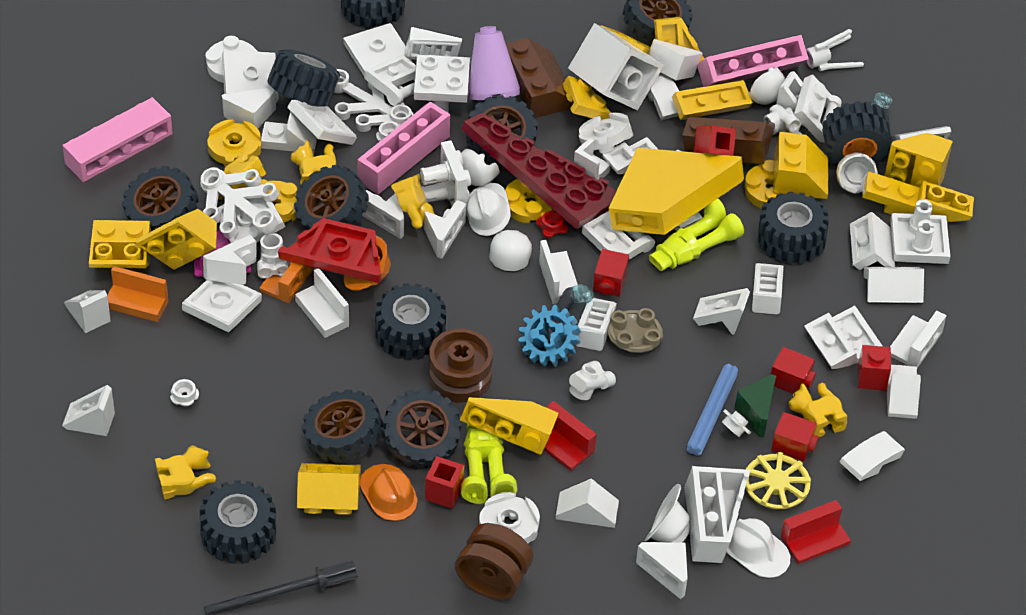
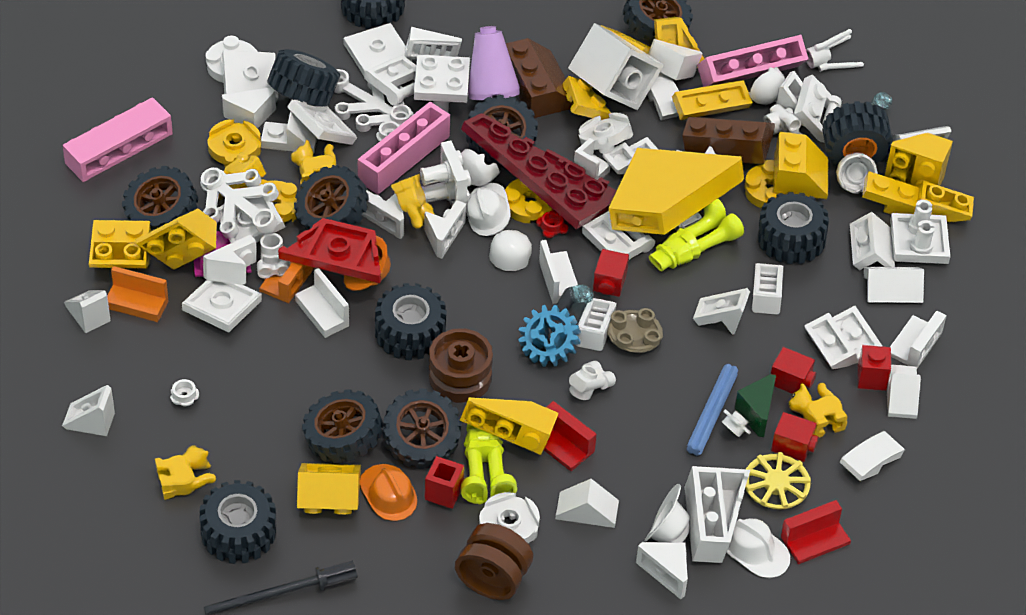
(715, 140): red brick -> none

